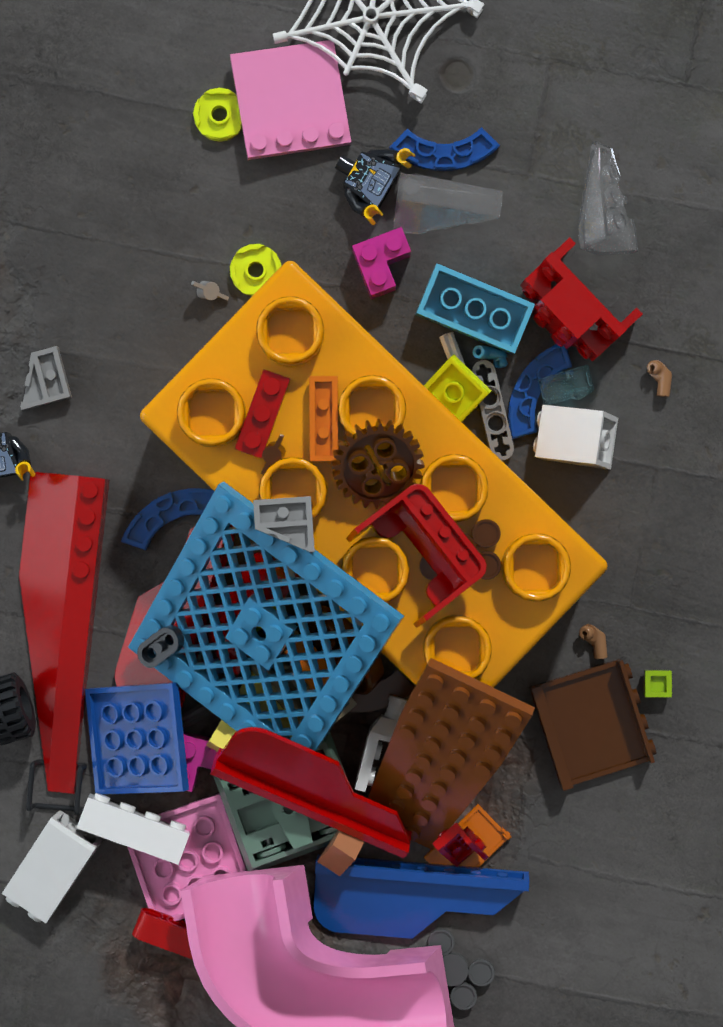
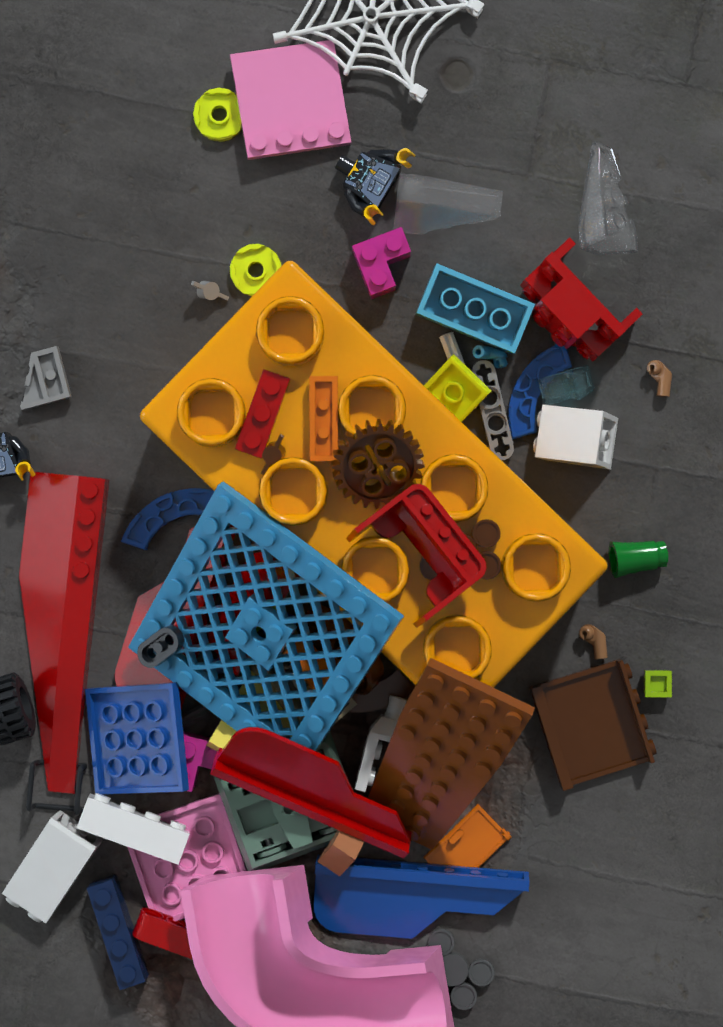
(117, 932): none -> dark blue brick
(286, 520): light grey wing -> none
(446, 156): blue tile -> none
(458, 844): red bracket -> none
(636, 557): none -> green plant

